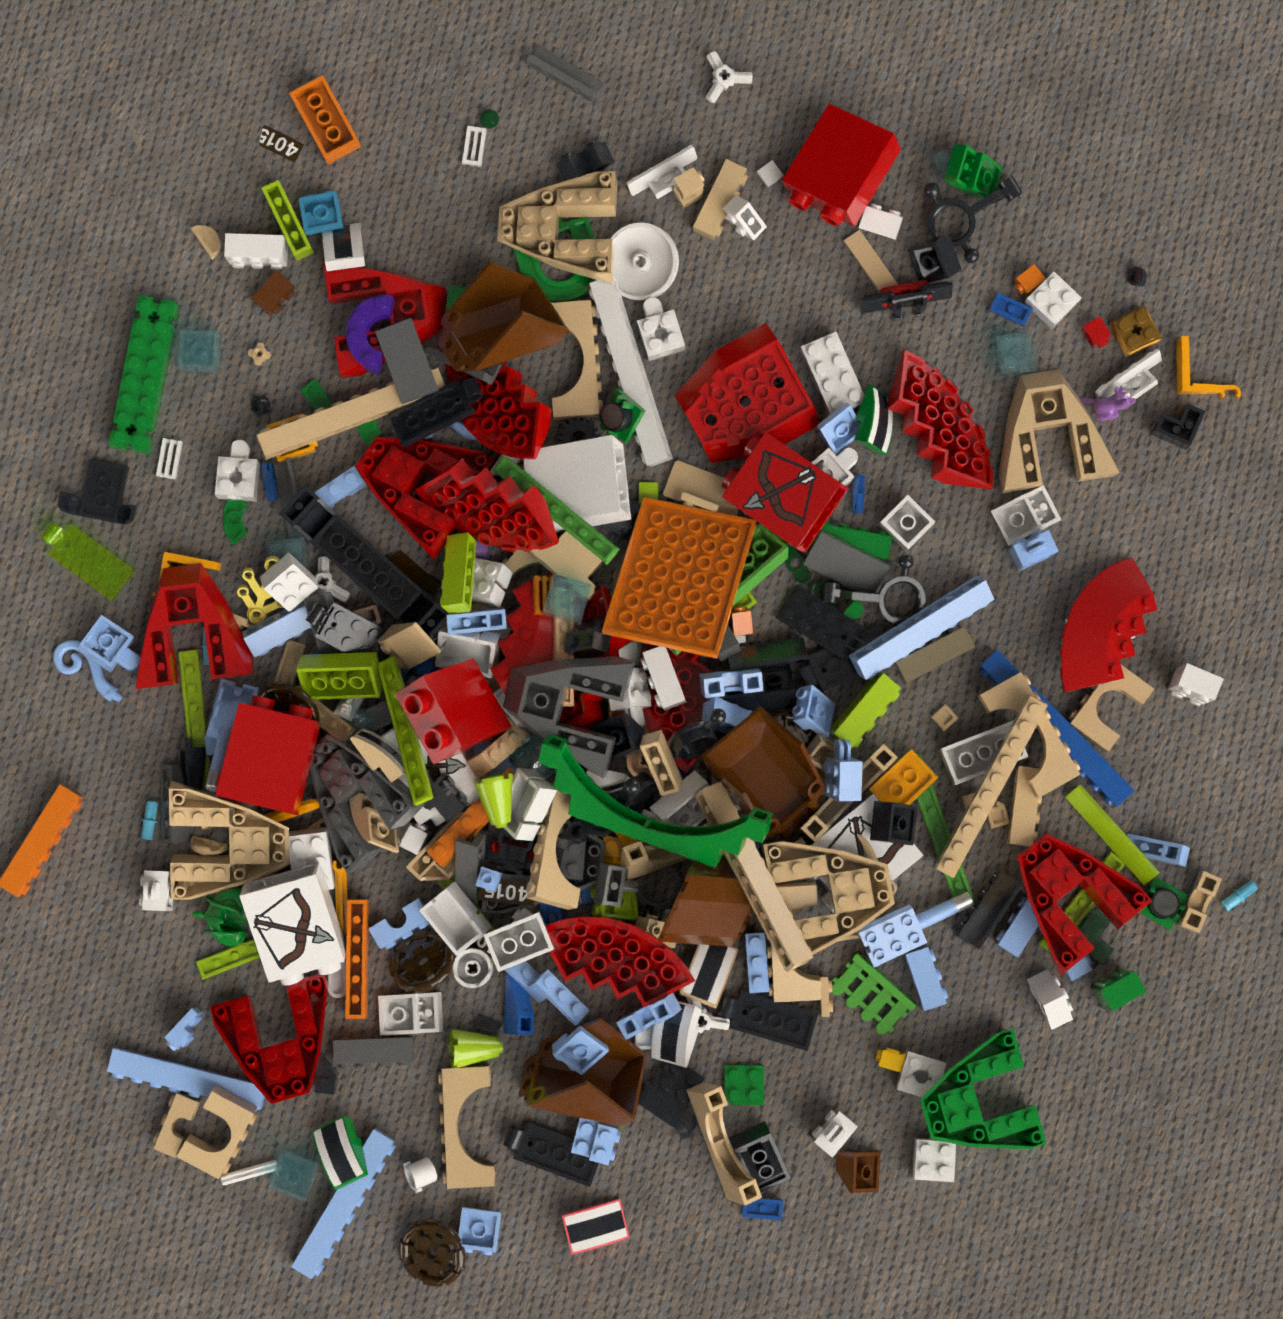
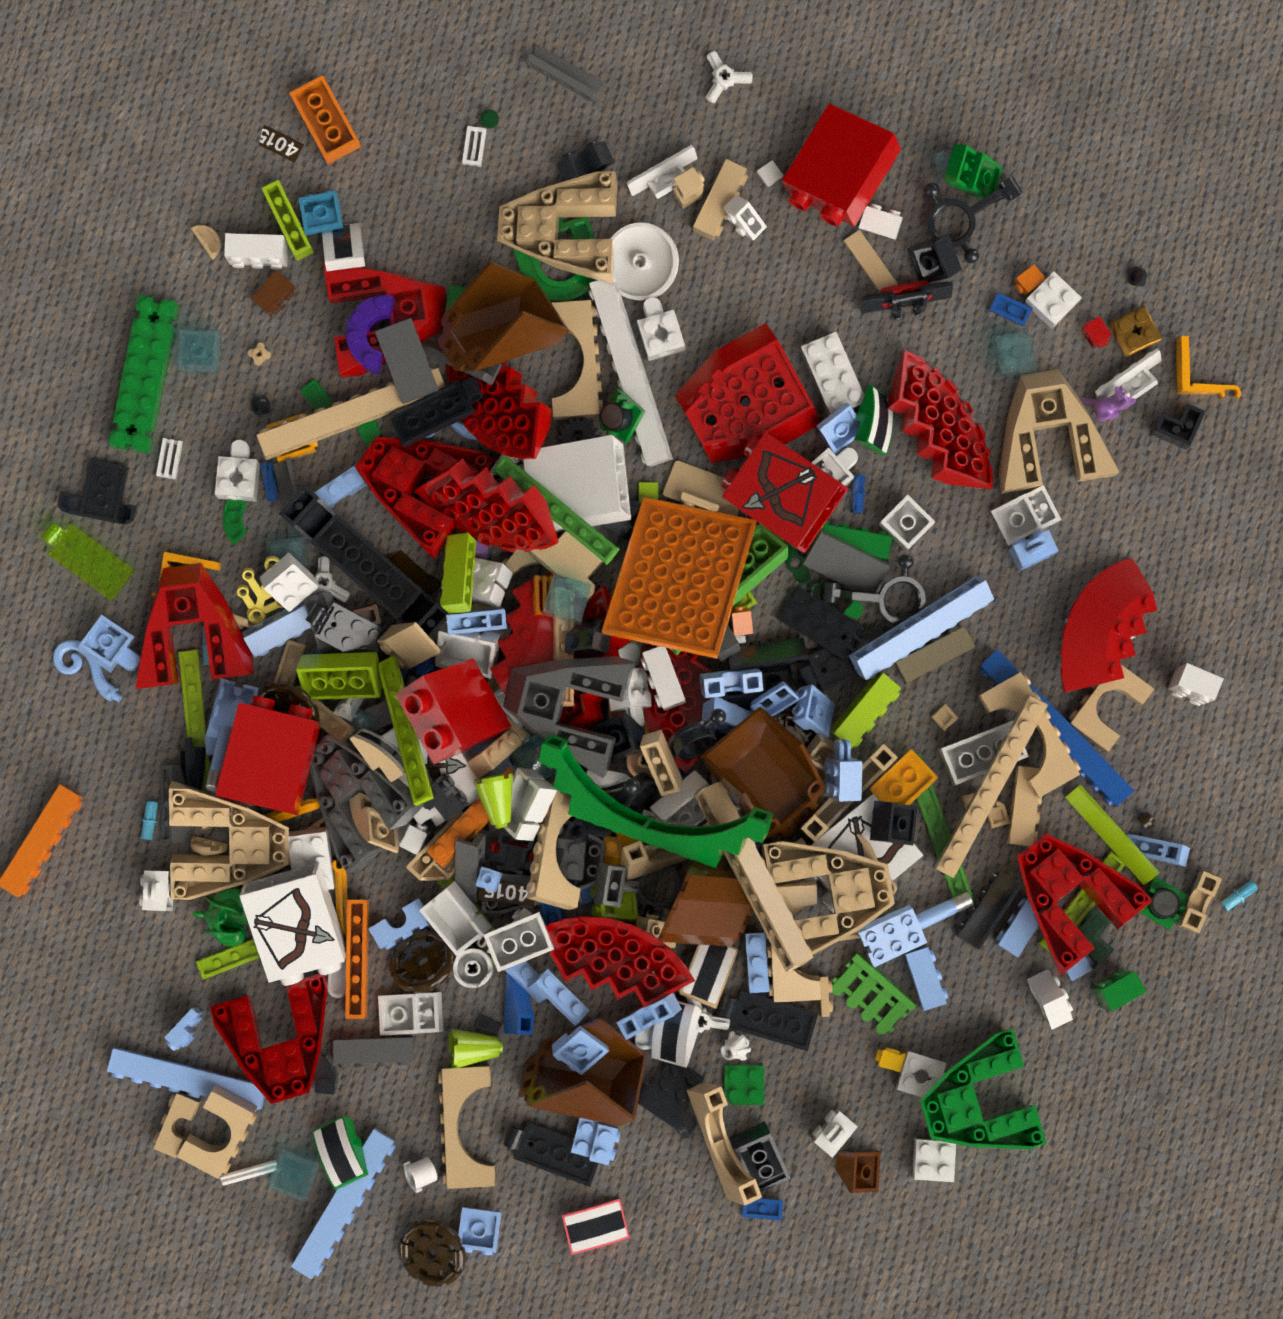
(735, 1047): none -> white rock
(779, 703): none -> light blue piece
(1146, 819): none -> dark brown plate

